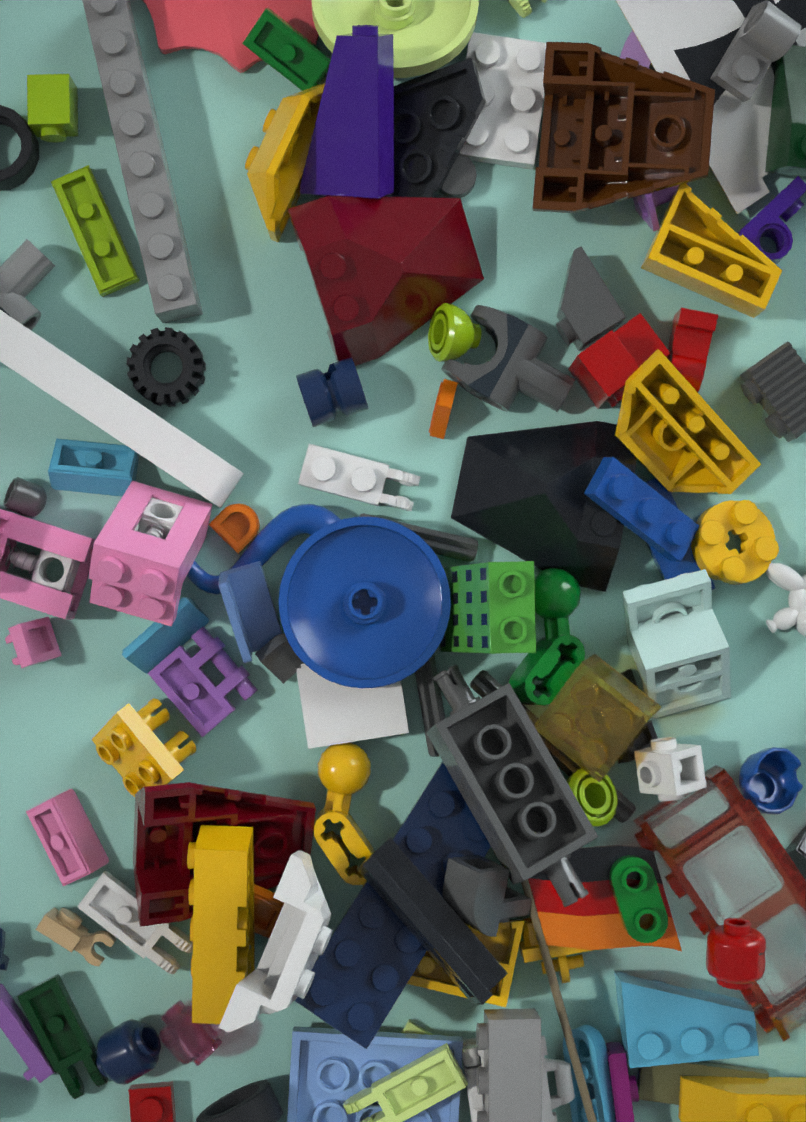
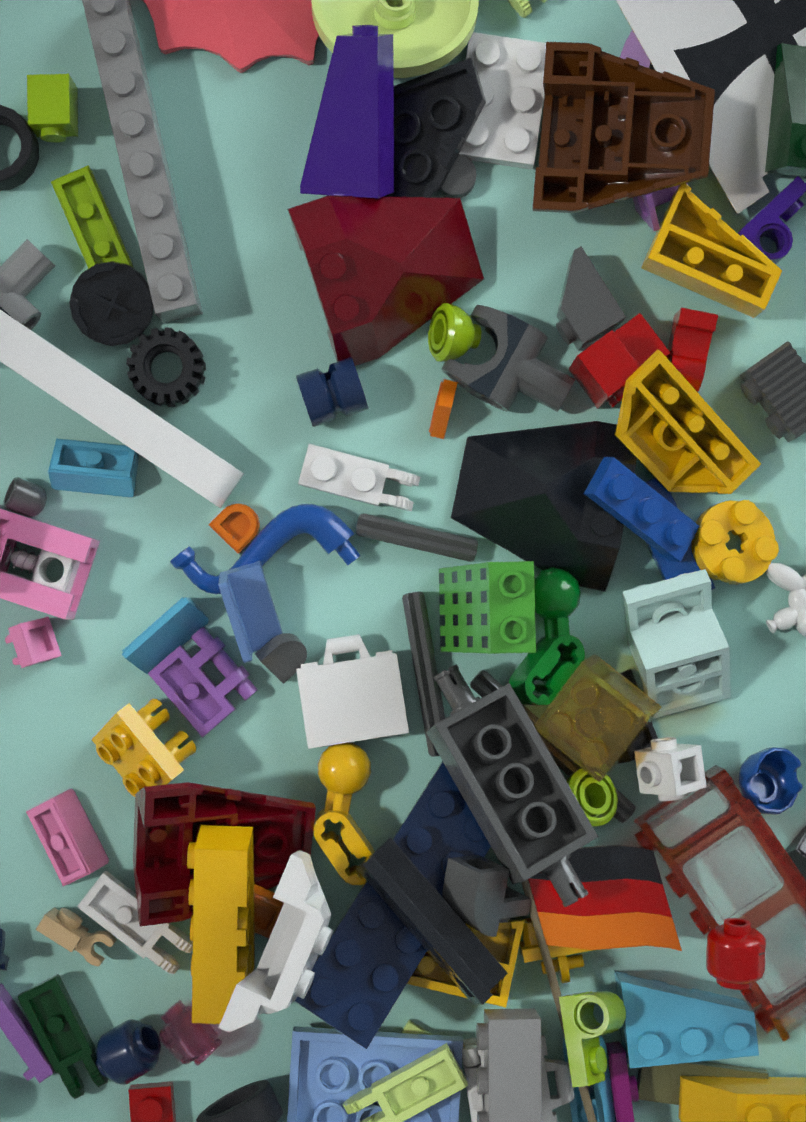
(111, 303): none -> black tile
(147, 552): bright pink brick -> none
(279, 162): yellow wedge -> none
(287, 51): green plate -> none
(364, 602): blue dish -> none
(582, 1033): none -> lime plate
(638, 900): green plate -> none
(759, 42): light grey plate -> none

